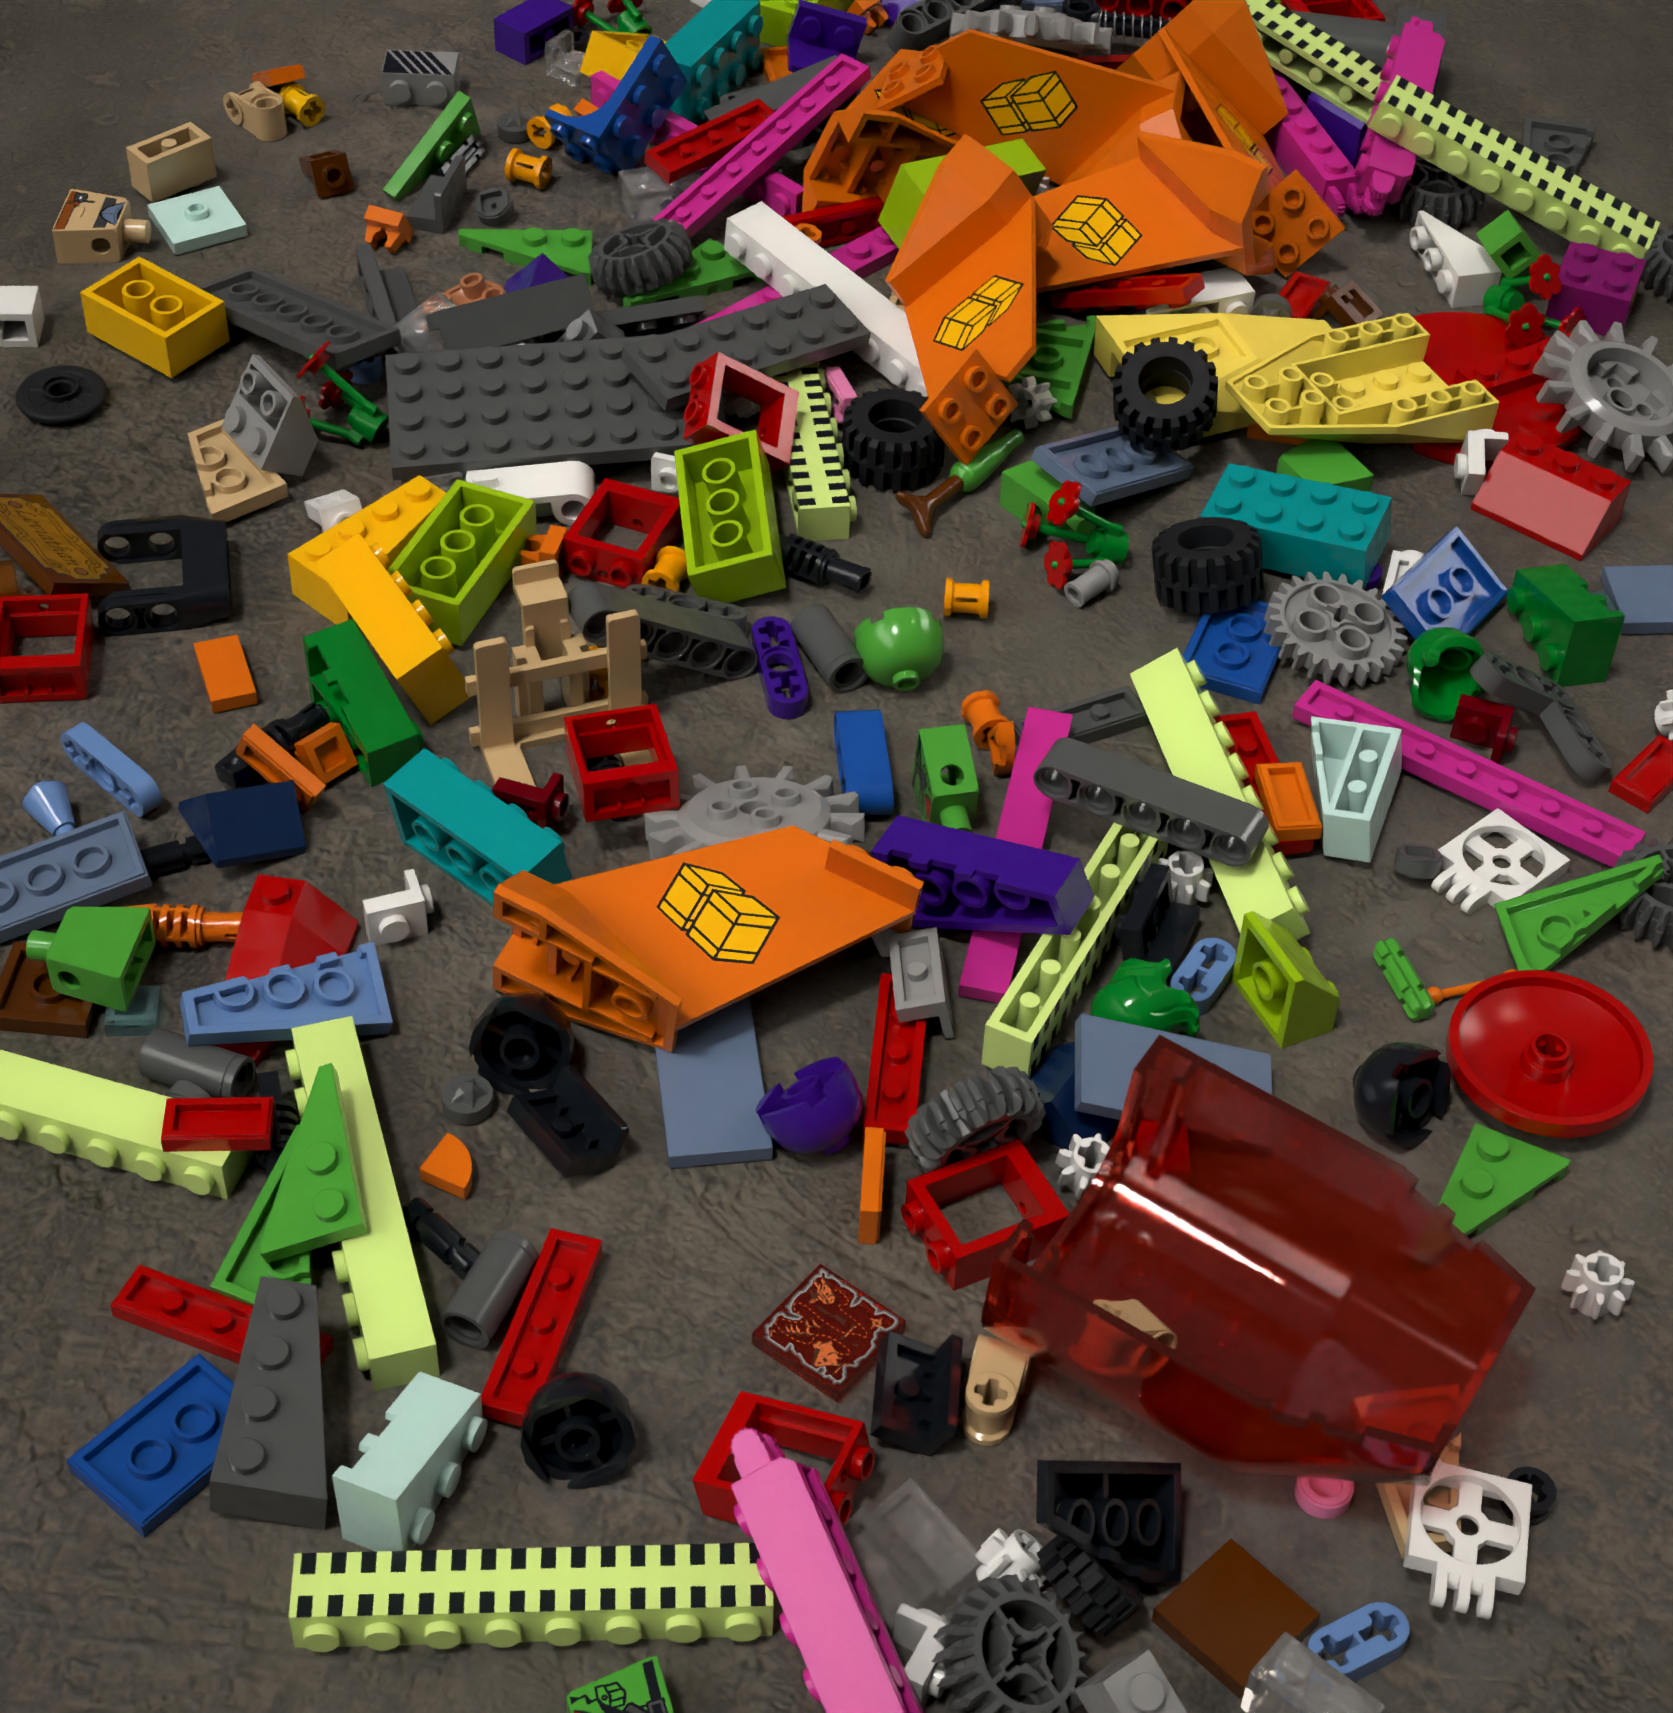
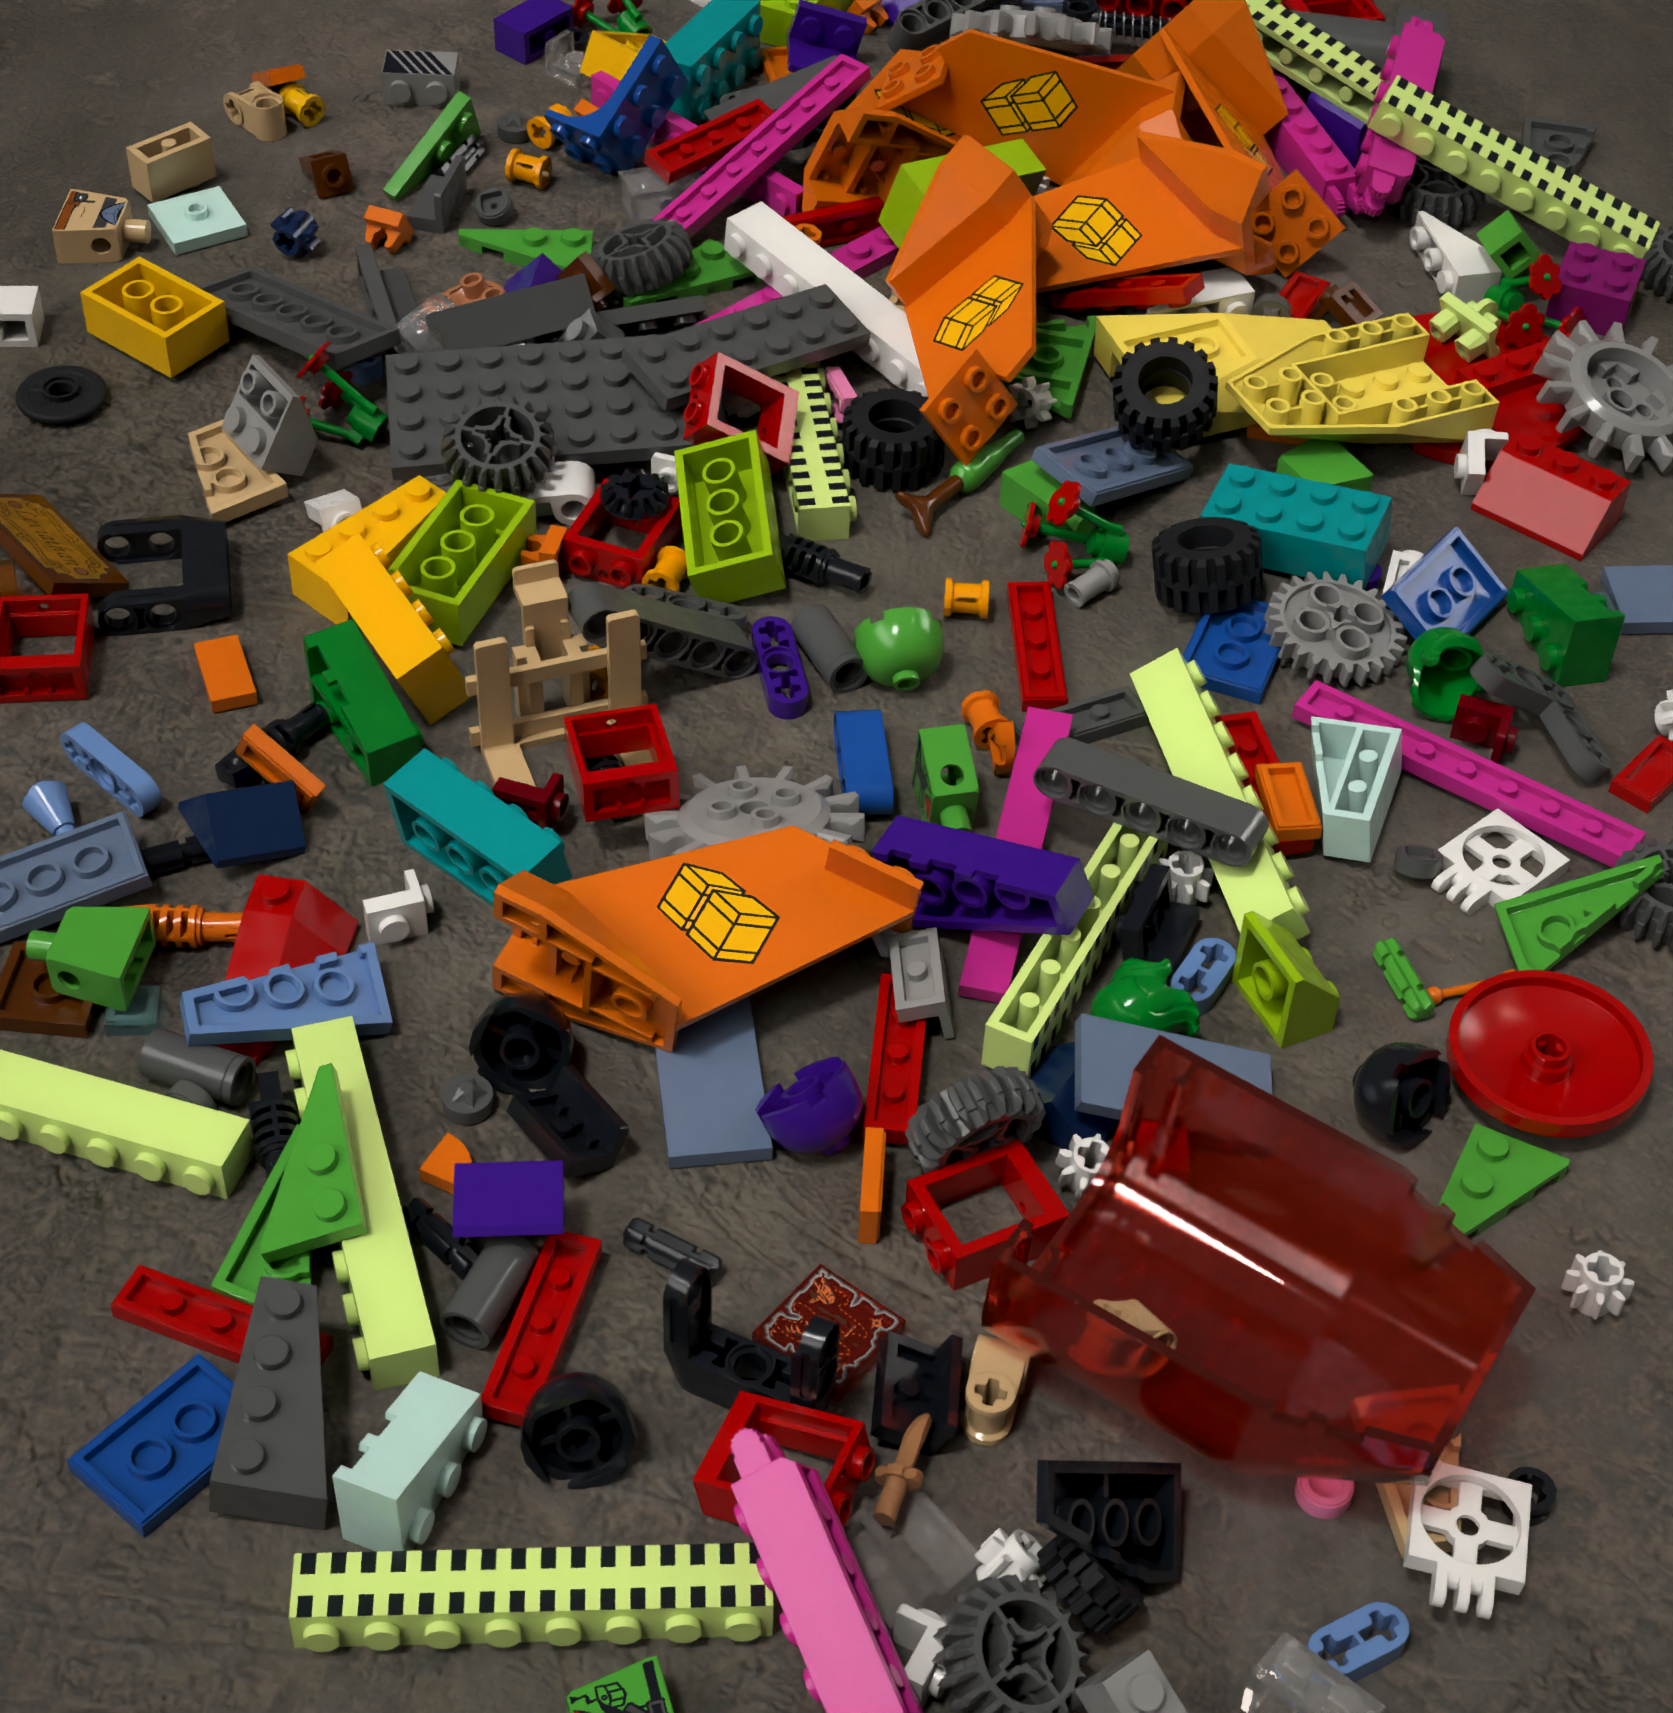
(218, 1124): red tile -> none
(295, 232): none -> dark blue gear
(326, 752): orange tile -> none
(499, 446): none -> dark grey gear
(508, 1198): none -> dark purple slope
(597, 281): none -> reddish brown bracket
(649, 500): none -> black gear
(667, 1247): none -> black axle
(716, 1361): none -> black connector
(901, 1475): none -> medium nougat piece
(1036, 645): none -> red tile
(1232, 1615): reddish brown tile -> none
(1472, 322): none -> yellowish green hips

